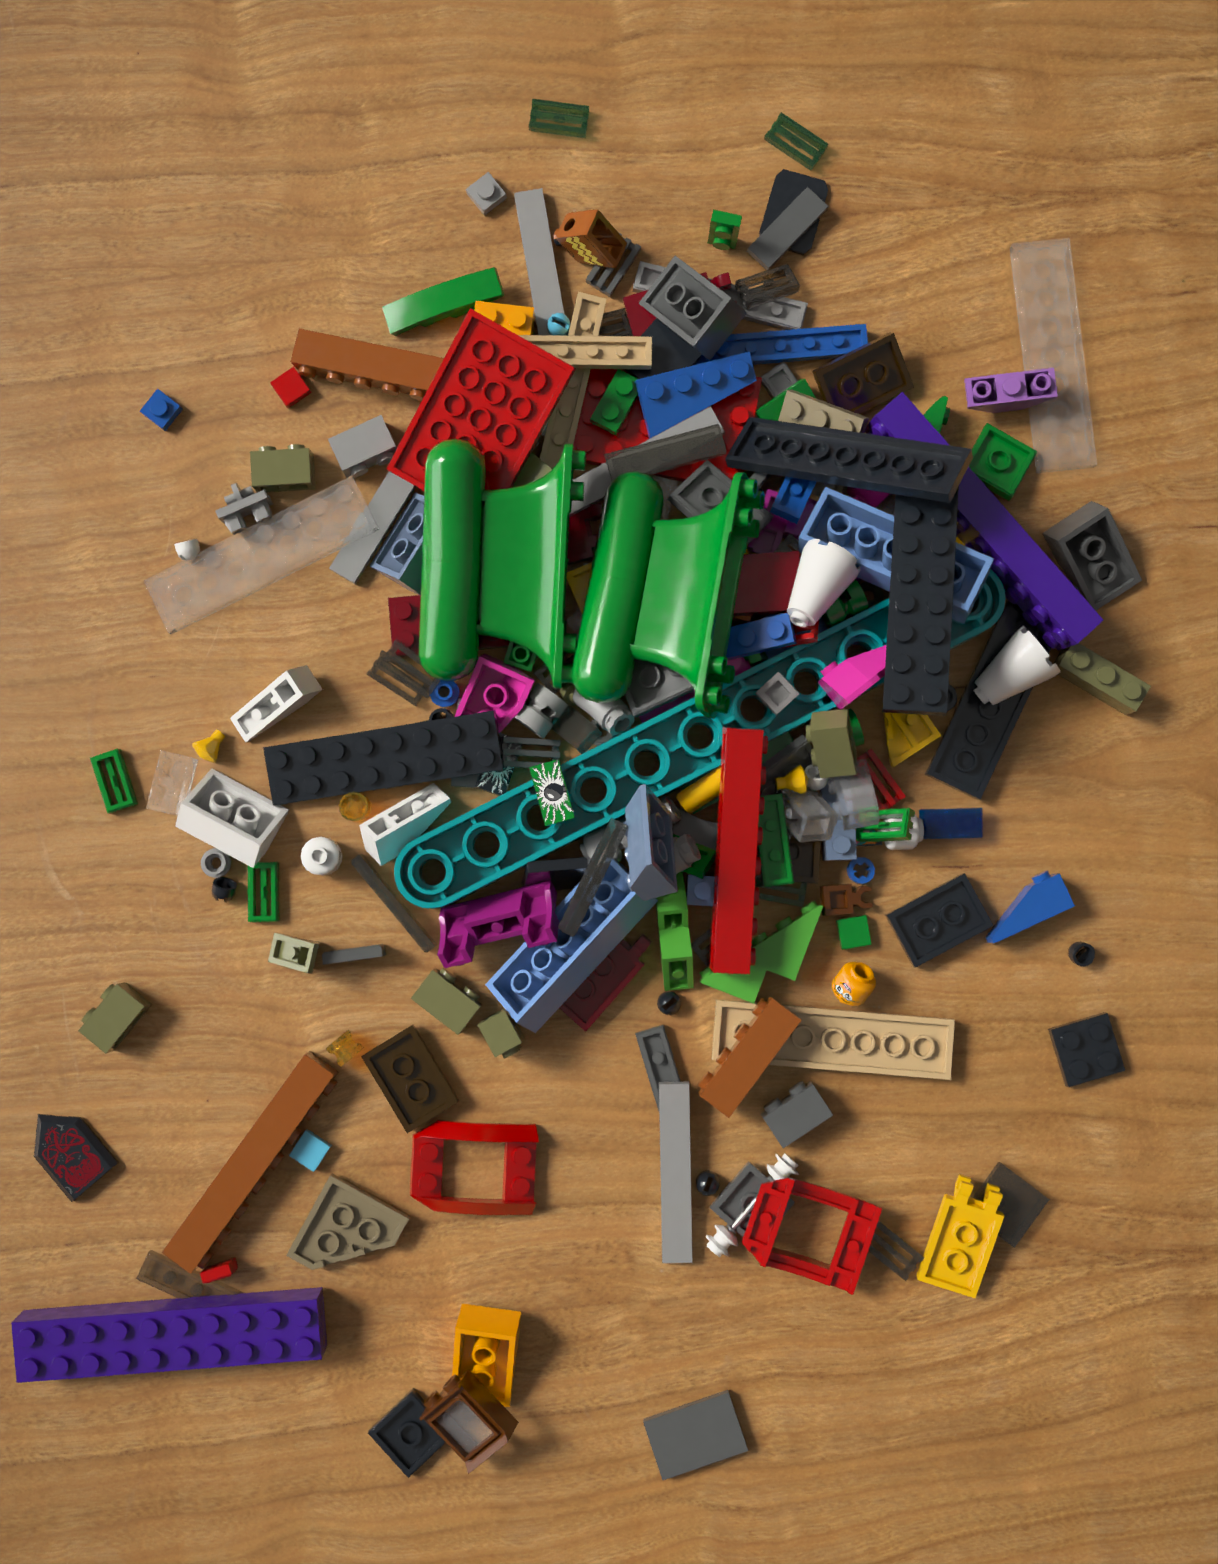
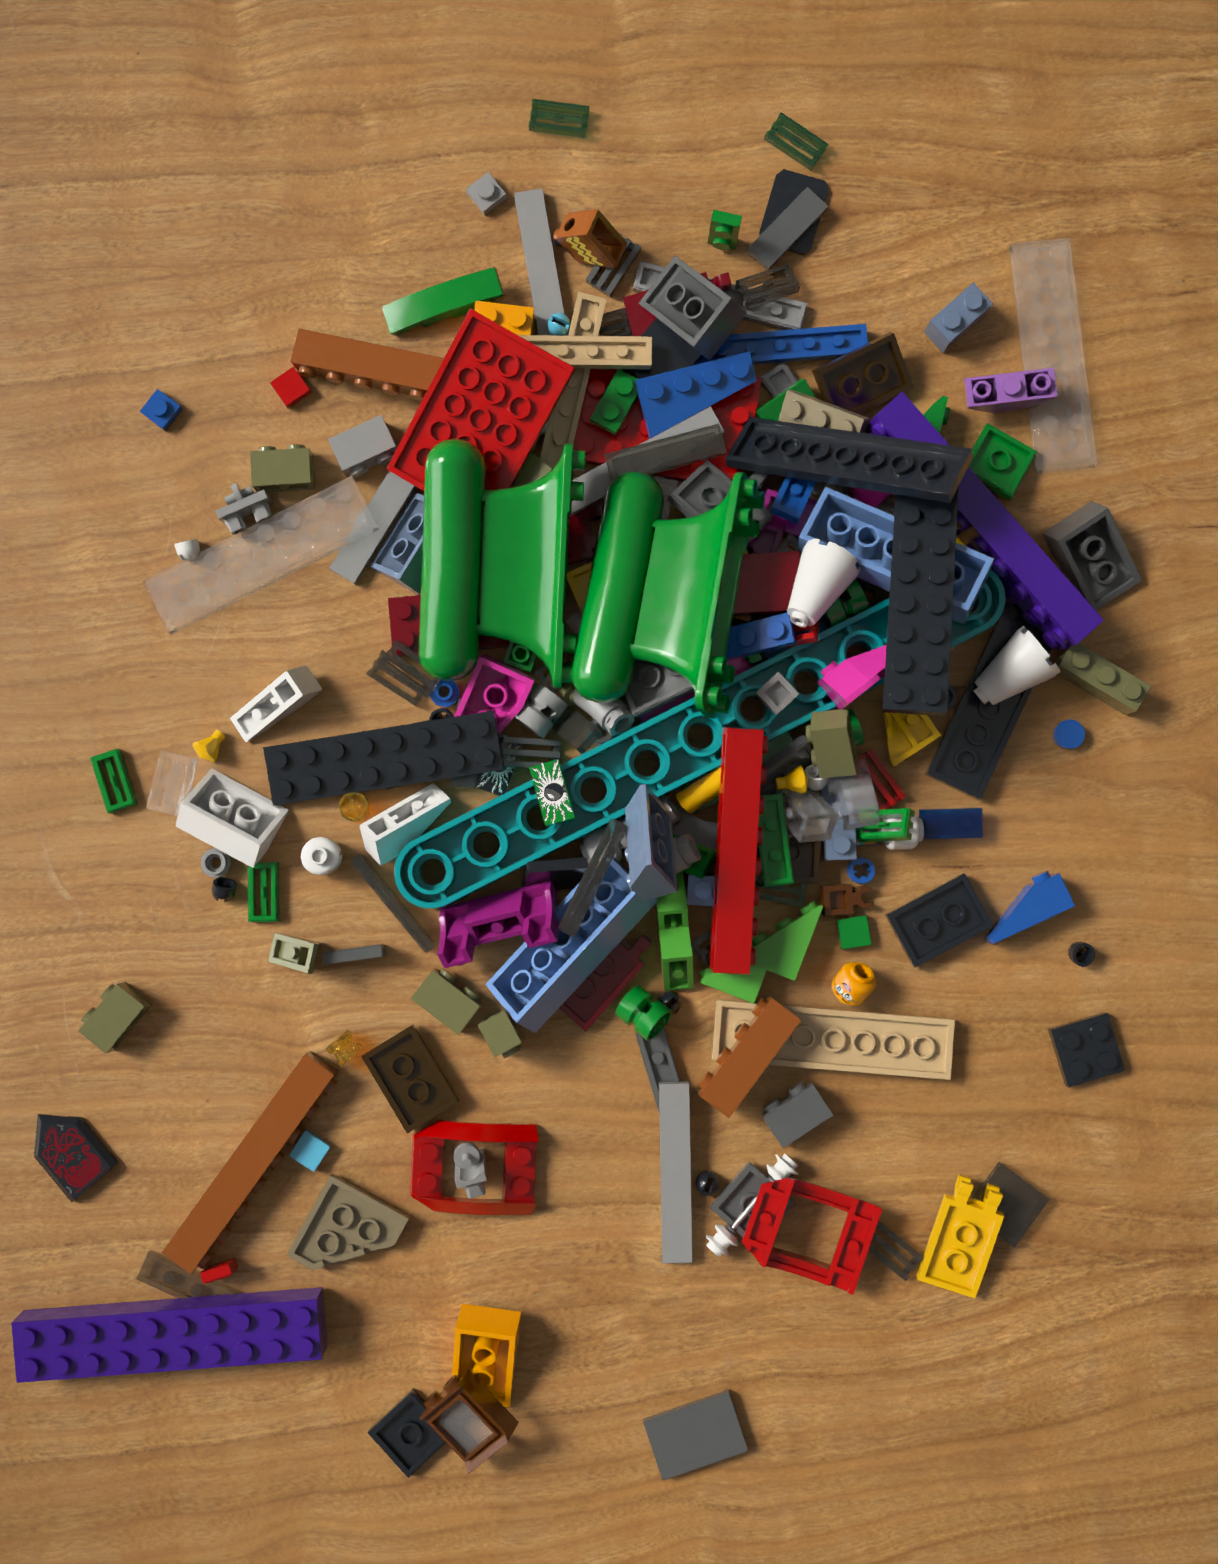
(470, 1169): none -> light grey hips
(640, 1010): none -> green wheel
(958, 317): none -> sand blue brick
(1068, 734): none -> blue tile

